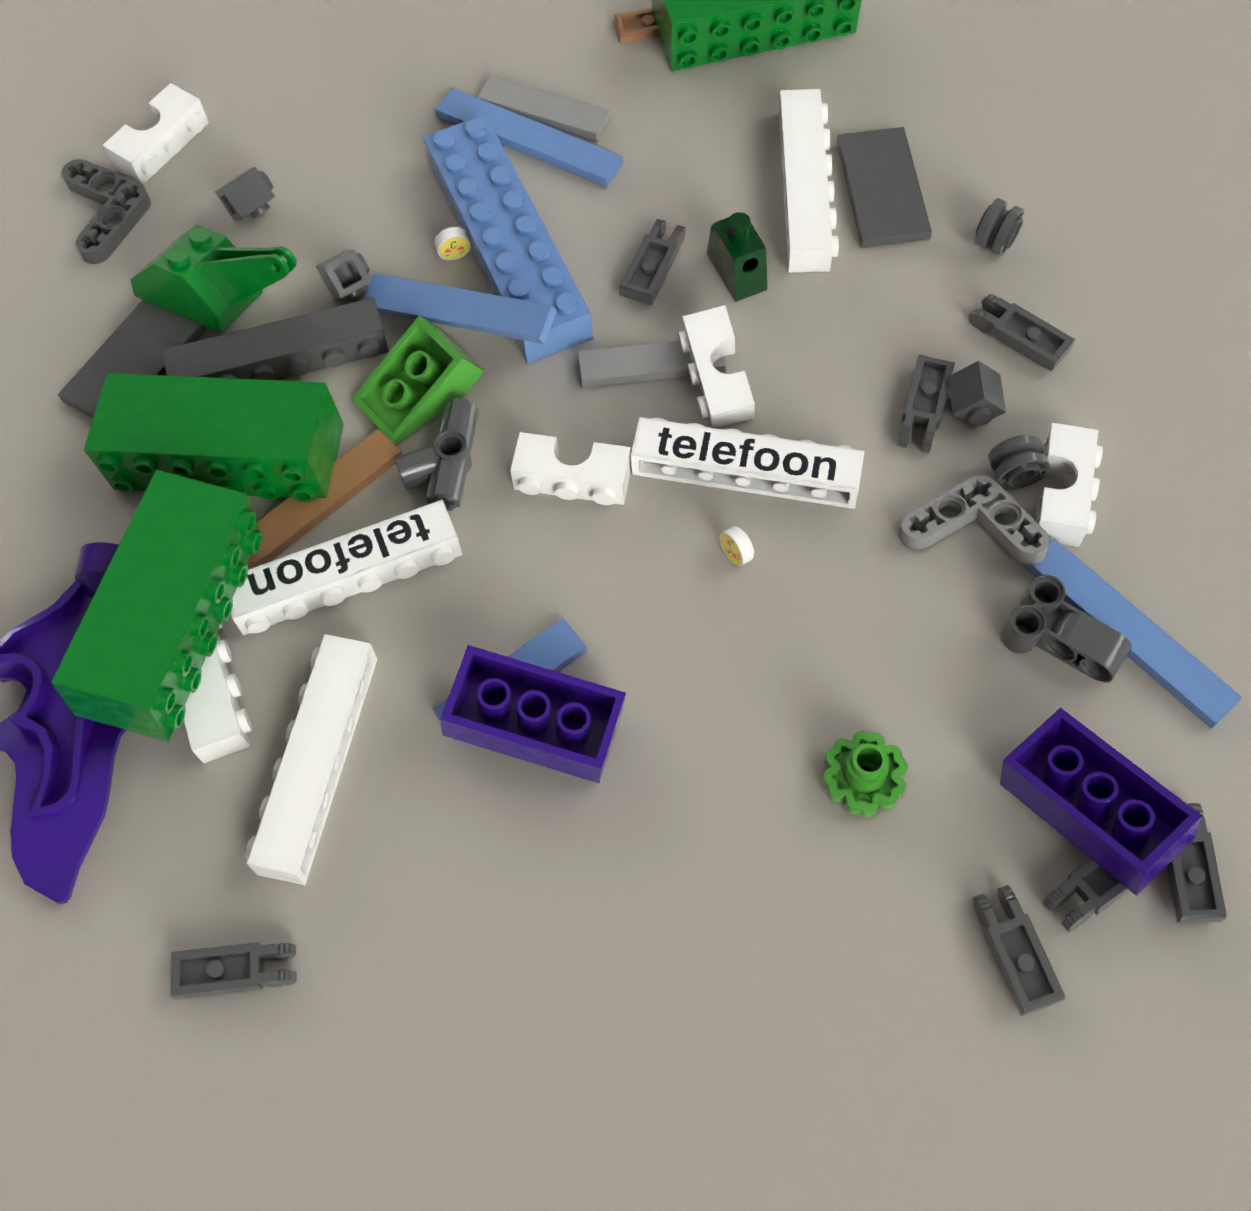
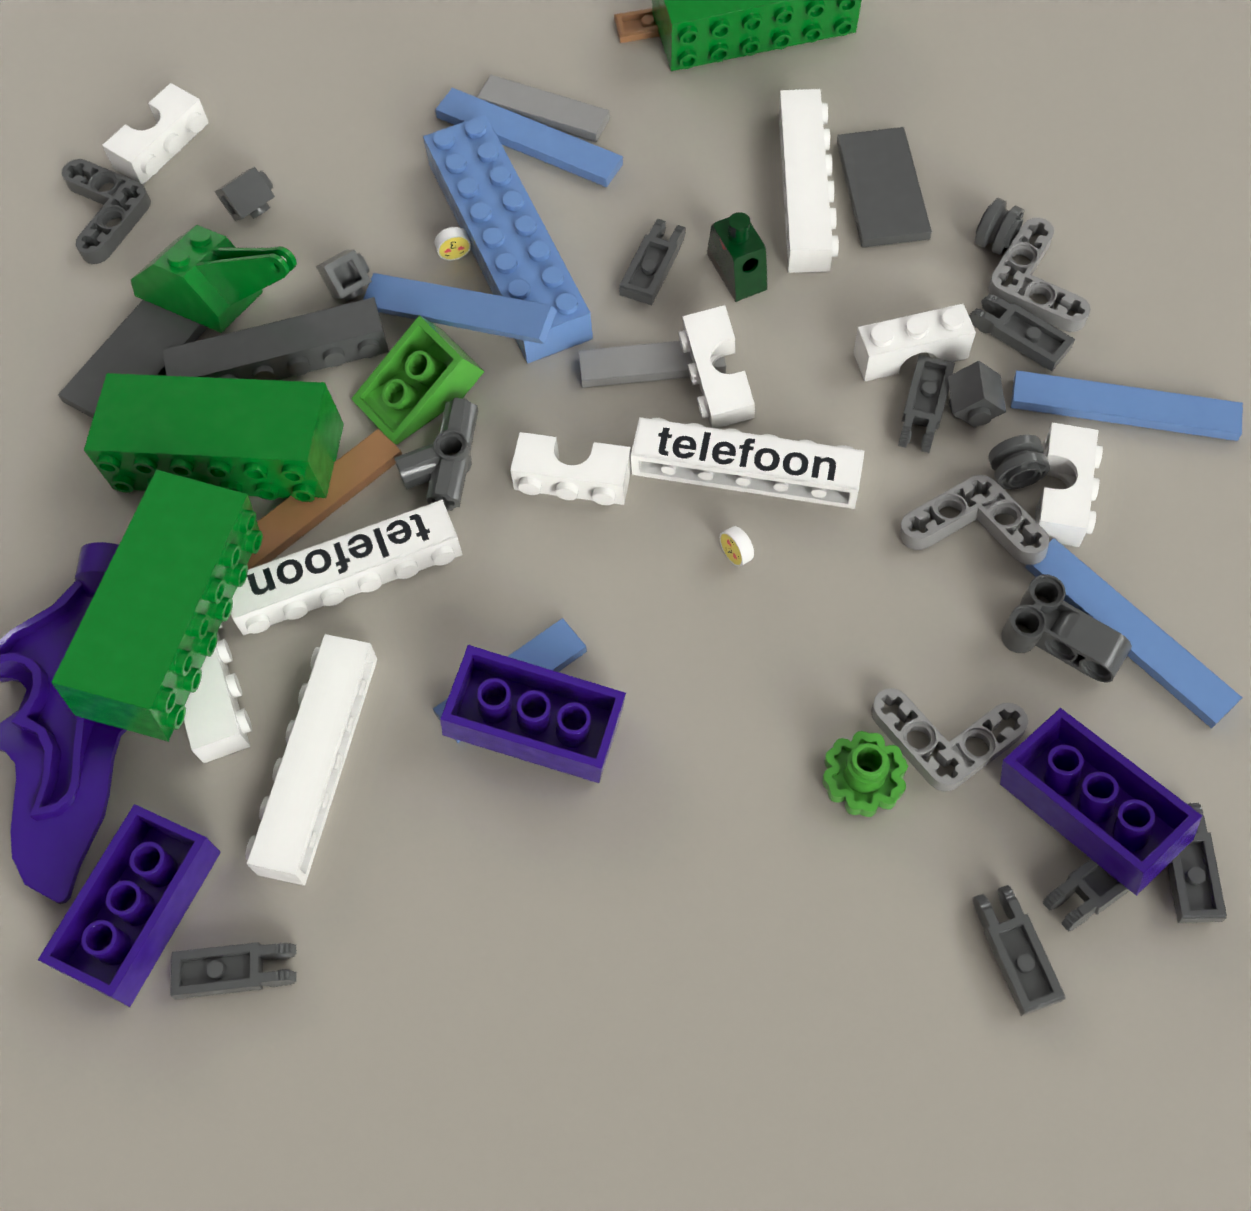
(130, 905): none -> dark purple brick
(887, 344): none -> white arch
(952, 752): none -> light grey beam
(1026, 284): none -> light grey beam
(1127, 405): none -> medium blue tile

